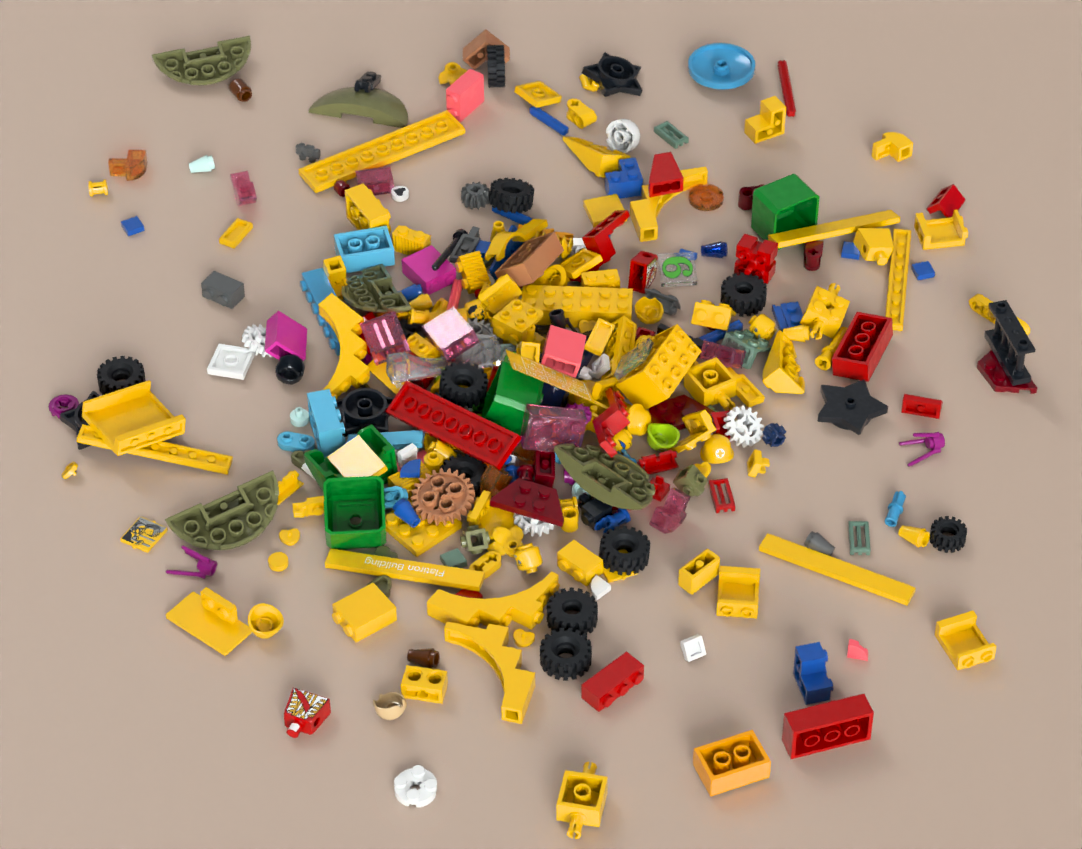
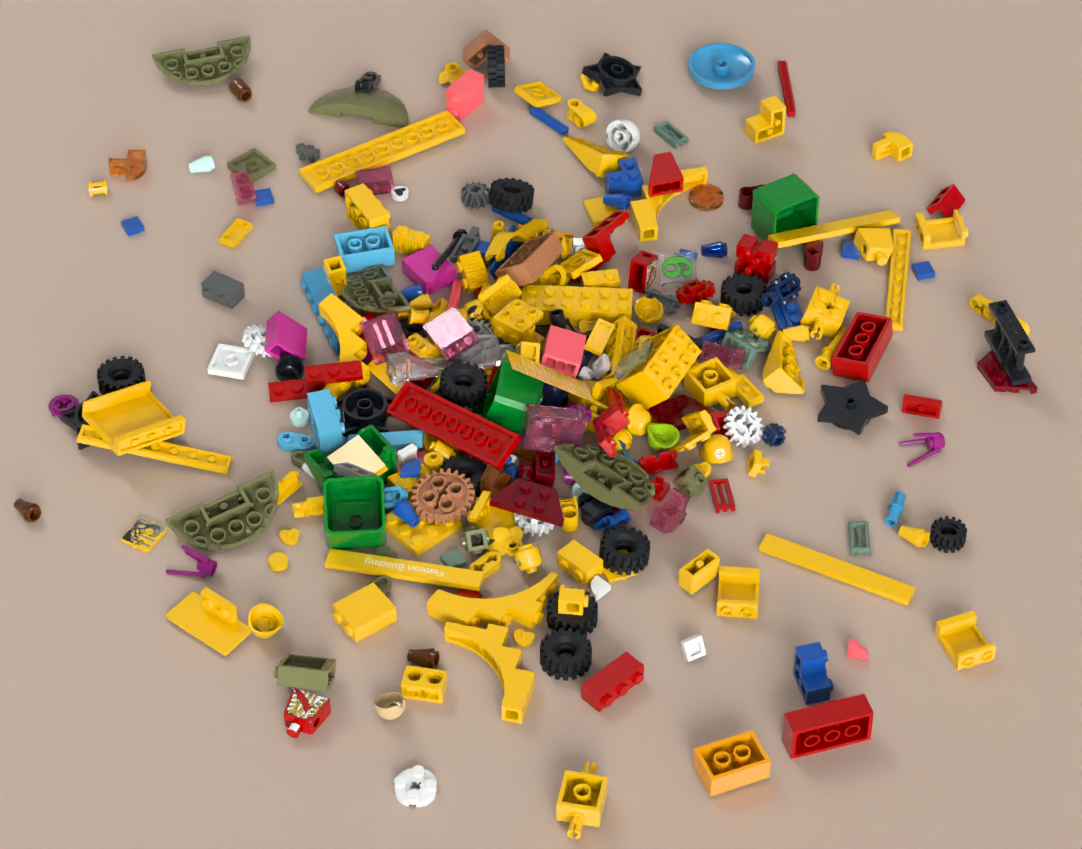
(29, 511): none -> reddish brown cone
(69, 470): yellow piece -> none
(254, 163): none -> olive tile
(264, 197): none -> blue tile
(305, 672): none -> olive window
(316, 379): none -> red bracket
(350, 470): none -> light grey plate
(572, 601): none -> yellow brick
(618, 201): none -> blue cone
(695, 291): none -> red gear
(781, 290): none -> dark blue brick
(819, 543): dark grey cone -> none

